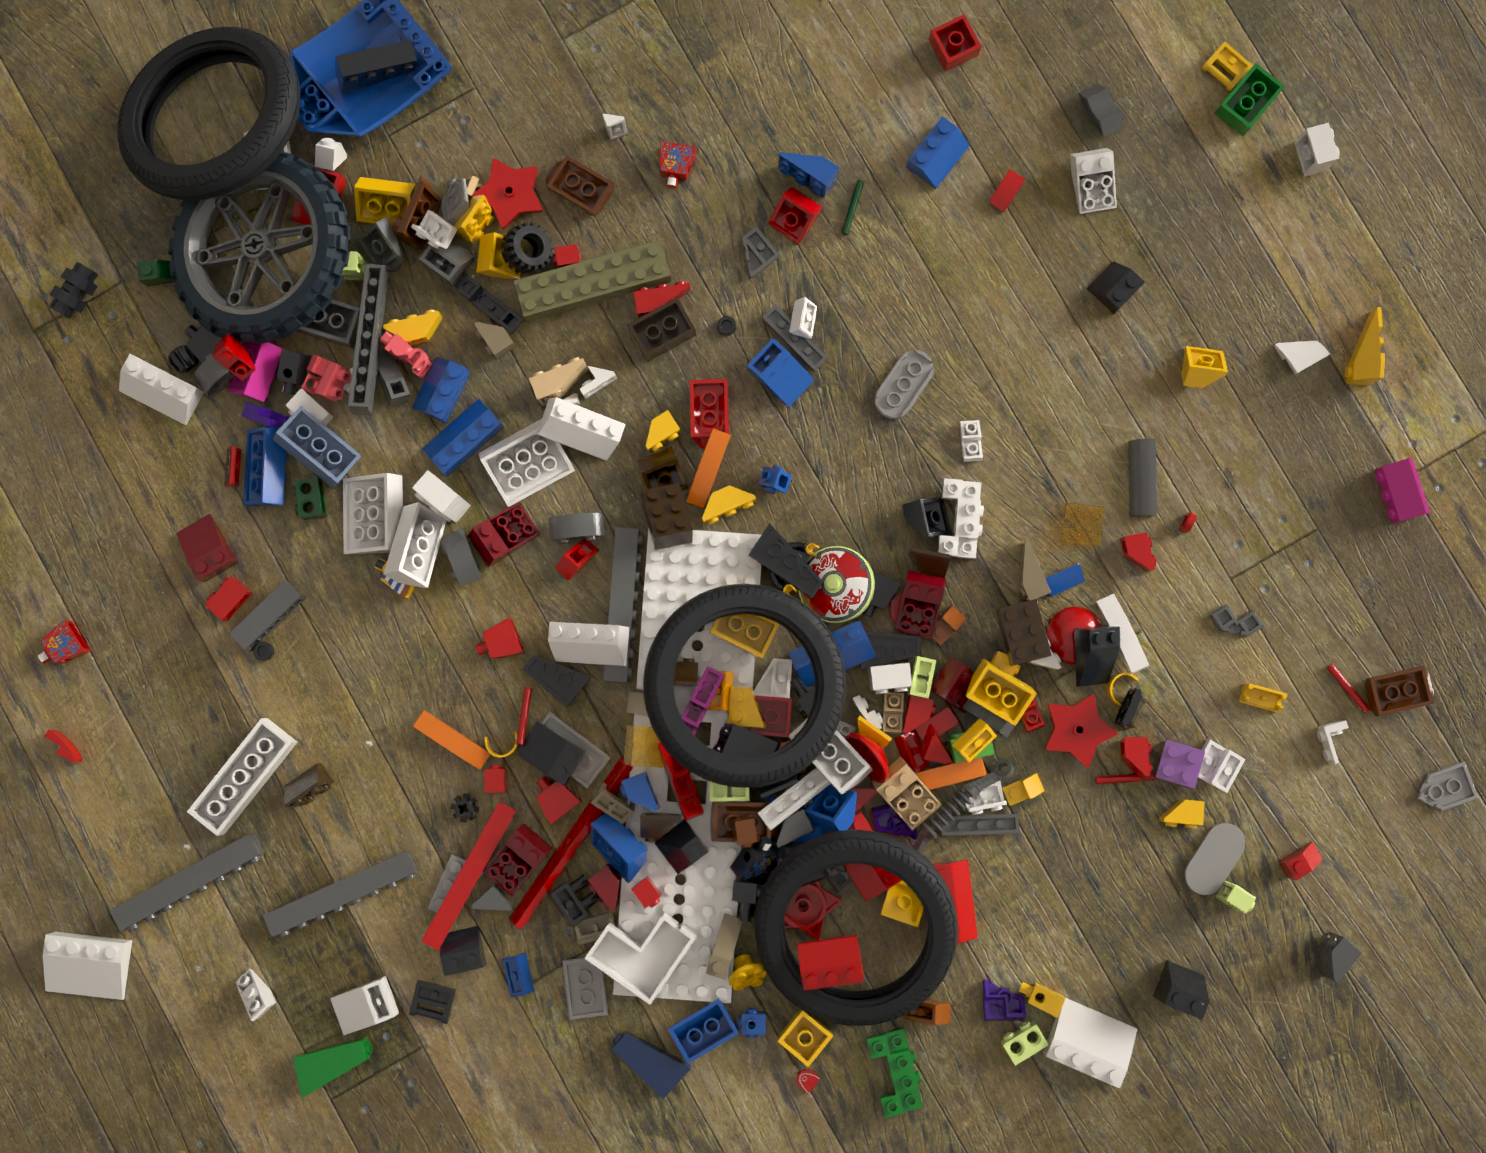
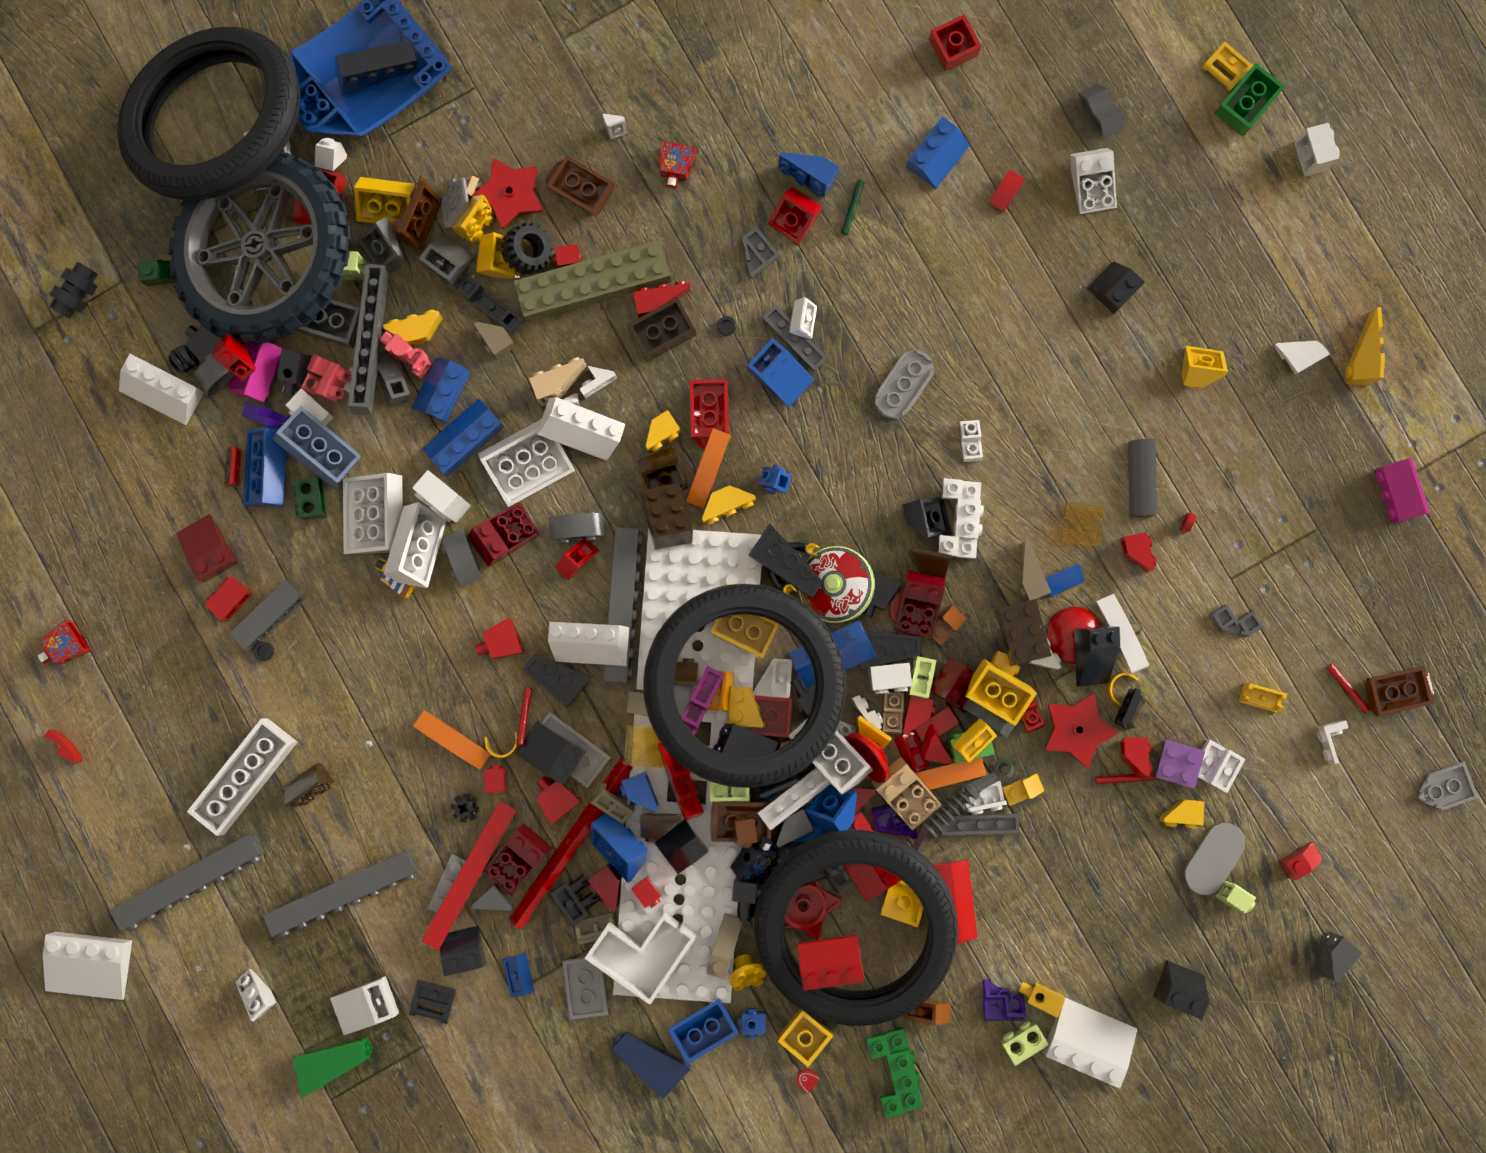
(435, 230): white bracket -> none

